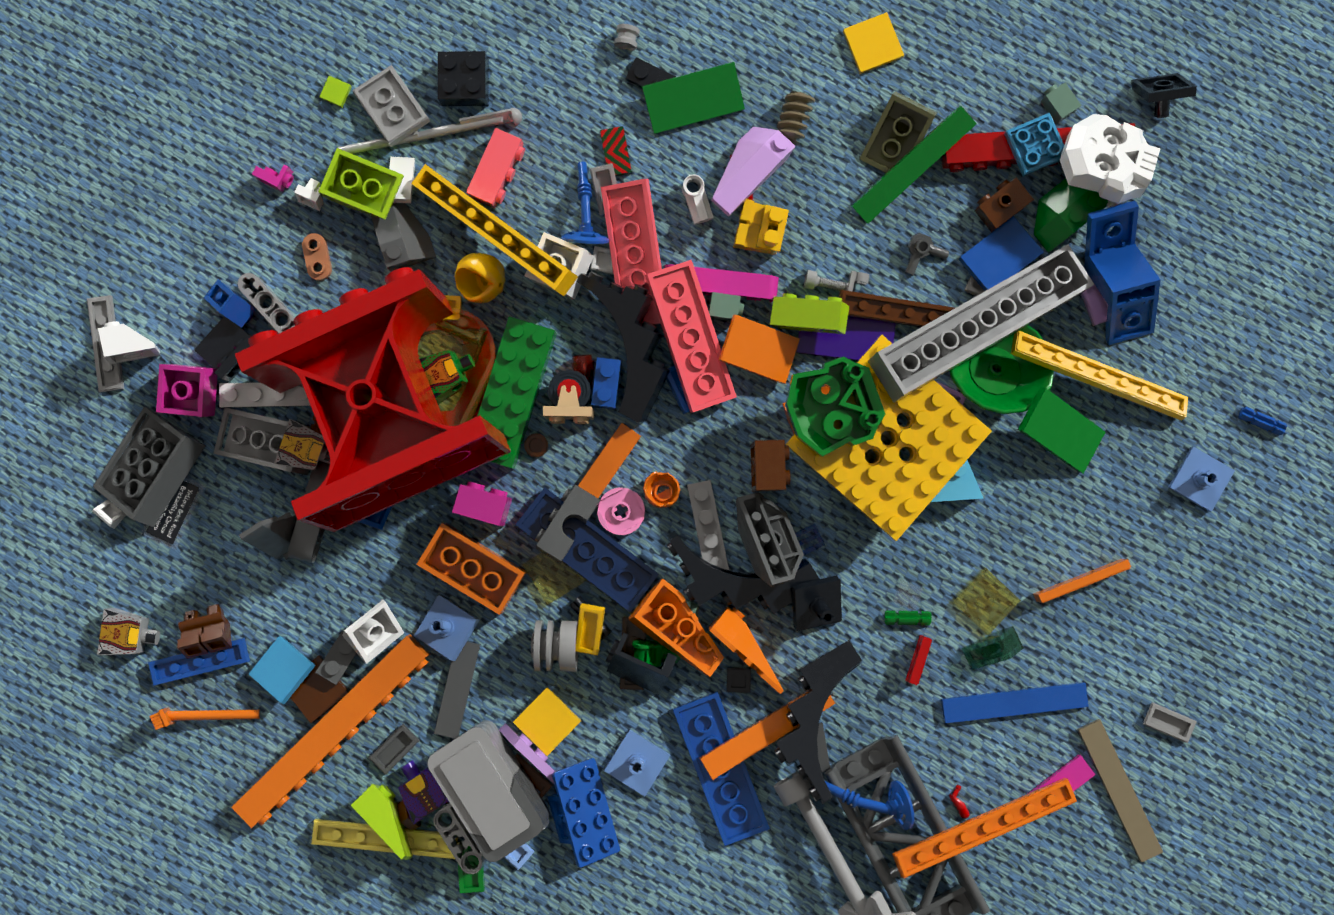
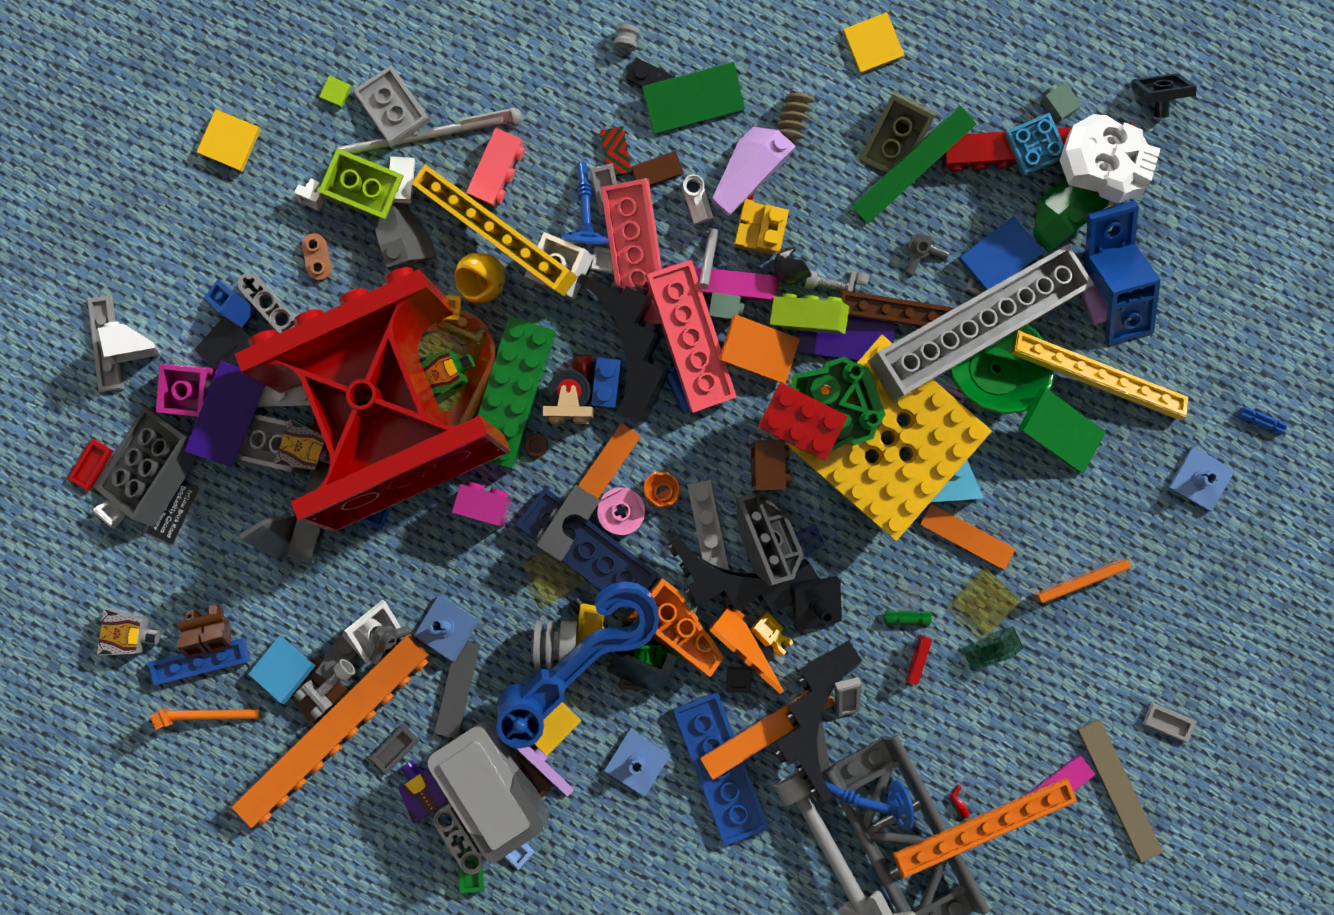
(90, 464): none -> red tile
(225, 415): none -> dark purple tile
(228, 140): none -> yellow tile
(272, 178): dark pink bracket -> none
(342, 670): none -> light grey bar
(365, 838): light yellow tile -> none
(382, 815): lime slope -> none
(385, 638): none -> dark grey piece
(405, 818): reddish brown tile -> none
(463, 78): black brick -> none
(471, 568): orange brick -> none
(525, 706): none -> blue piece
(583, 813): blue bracket -> none
(659, 169): none -> reddish brown tile
(708, 259): none -> light grey bar
(769, 633): none -> yellow plate
(788, 269): none -> black hair
(802, 421): none -> red plate
(847, 696): none -> light grey tile
(967, 536): none -> orange tile
(1004, 204): reddish brown brick -> none
(1014, 702): blue tile -> none

